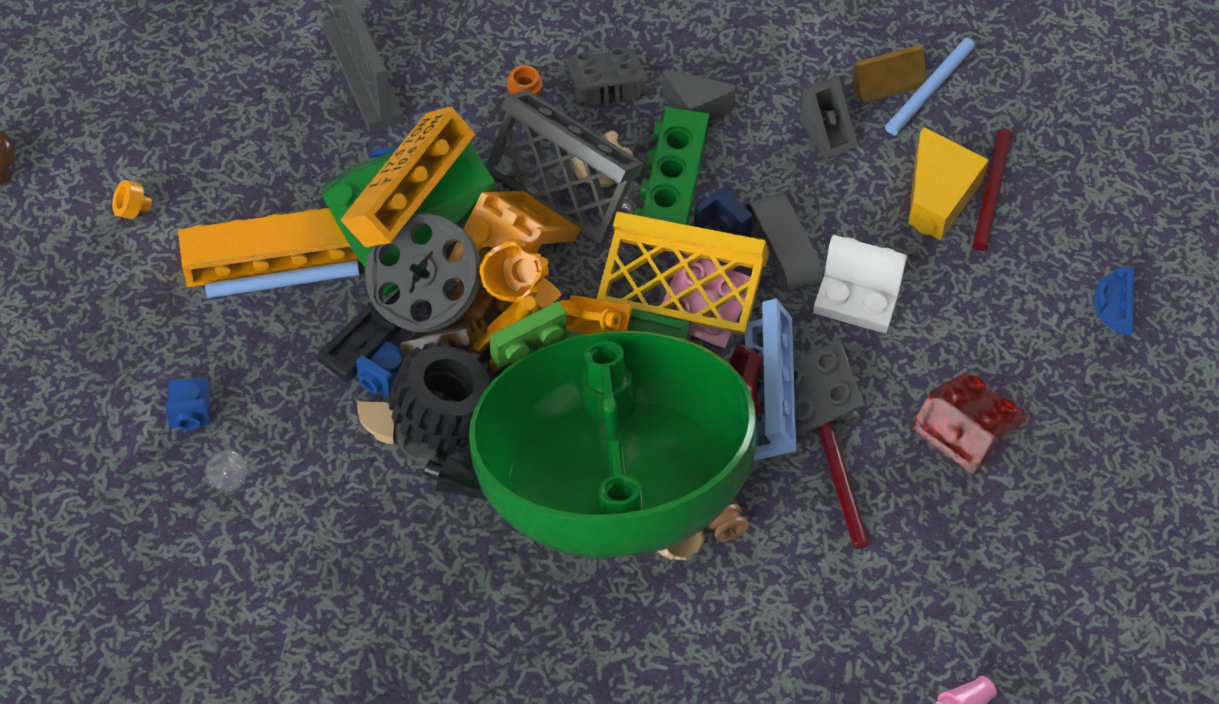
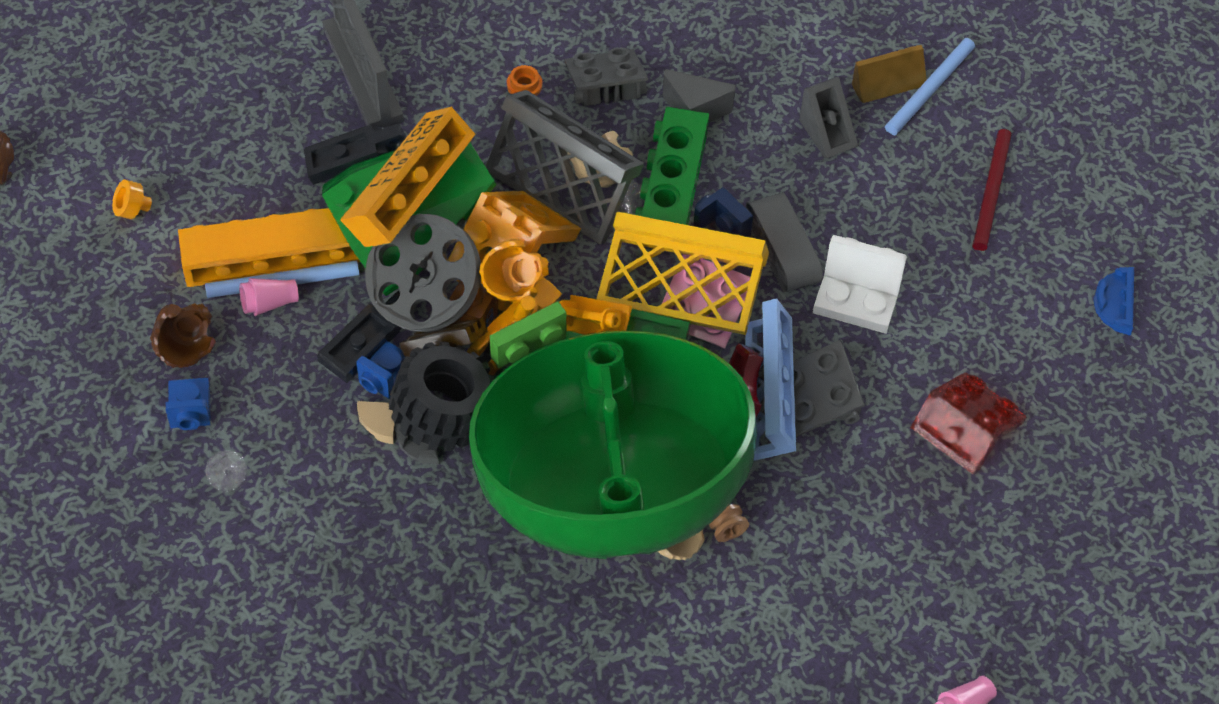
(181, 335): none -> reddish brown hair
(267, 294): none -> bright pink cone
(339, 153): none -> black hinge
(454, 478): black piece -> none
(843, 486): dark red bar -> none
(942, 182): yellow slope -> none

